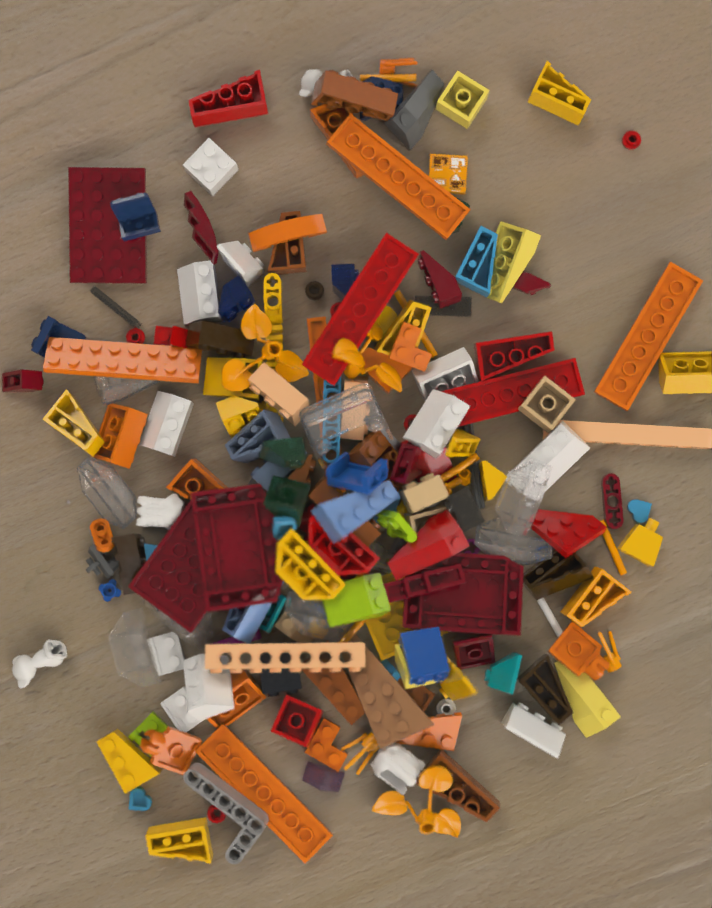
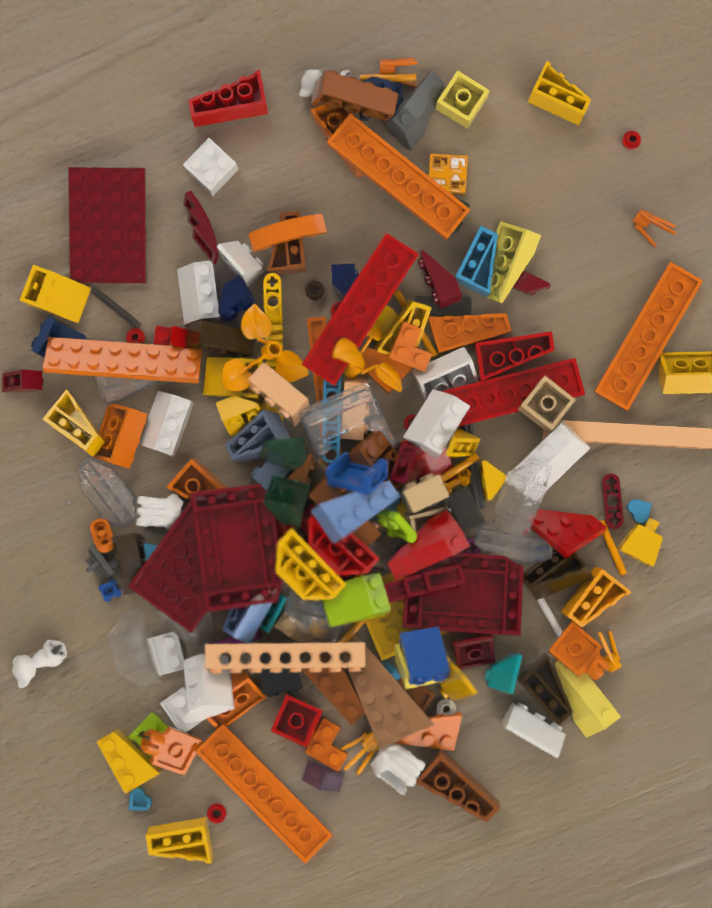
(55, 294): none -> yellow slope
(136, 216): dark blue bracket -> none
(230, 808): light grey beam -> none
(282, 525): dark azure tile -> none
(444, 822): light orange plant -> none
(464, 330): none -> orange wing
(644, 218): none -> orange plant

